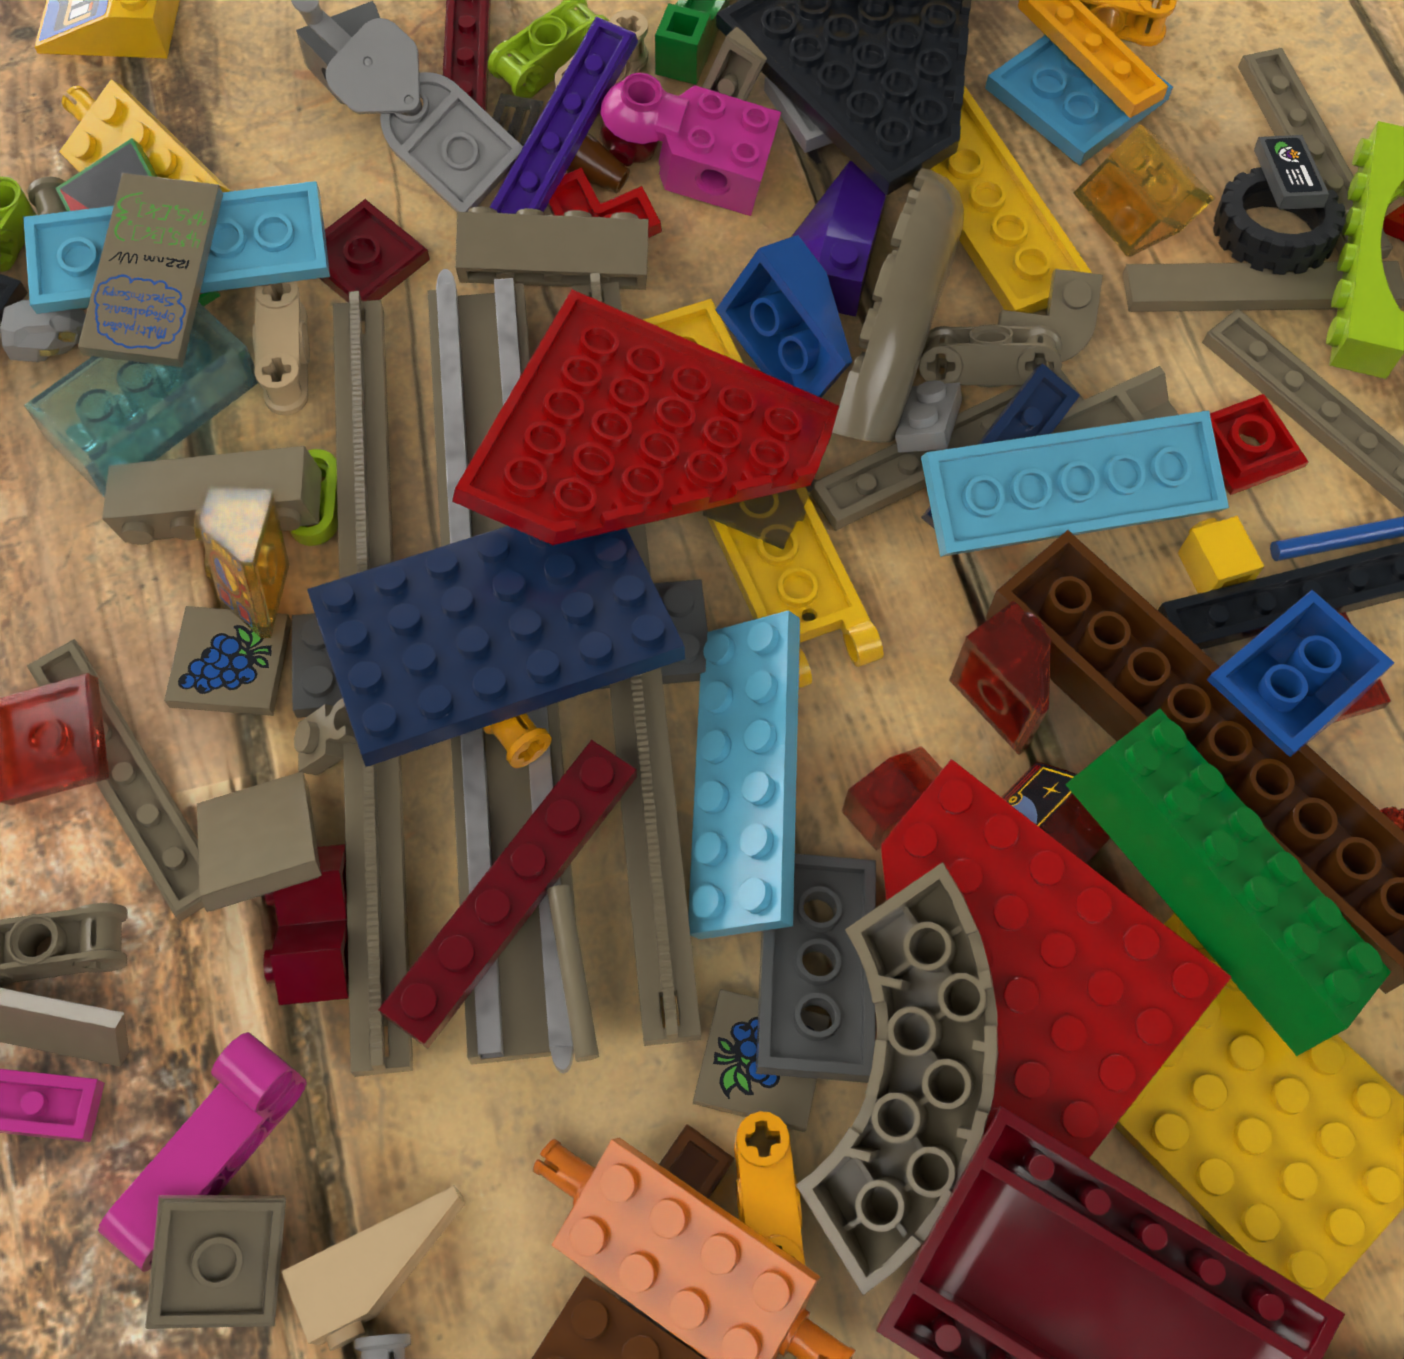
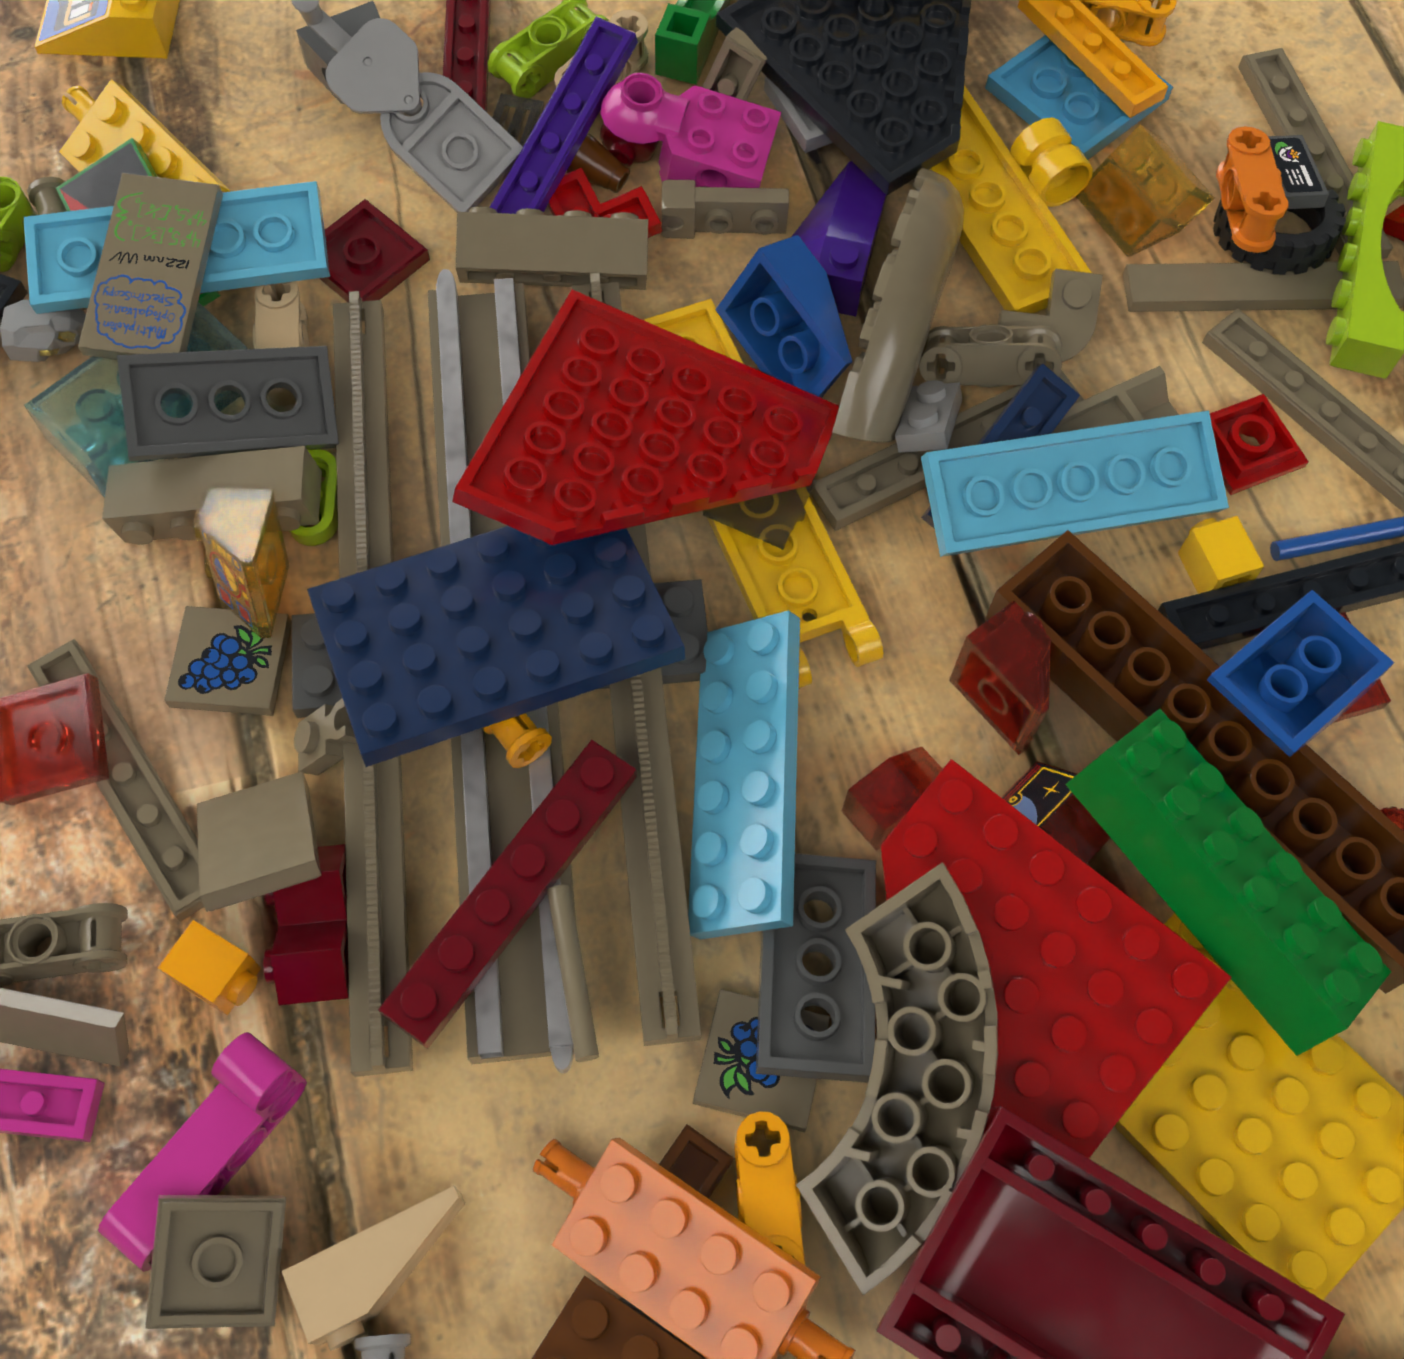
(205, 374): none -> dark grey plate
(211, 968): none -> light orange brick
(721, 209): none -> dark tan plate
(1051, 161): none -> yellow wheel
(1251, 189): none -> orange piece

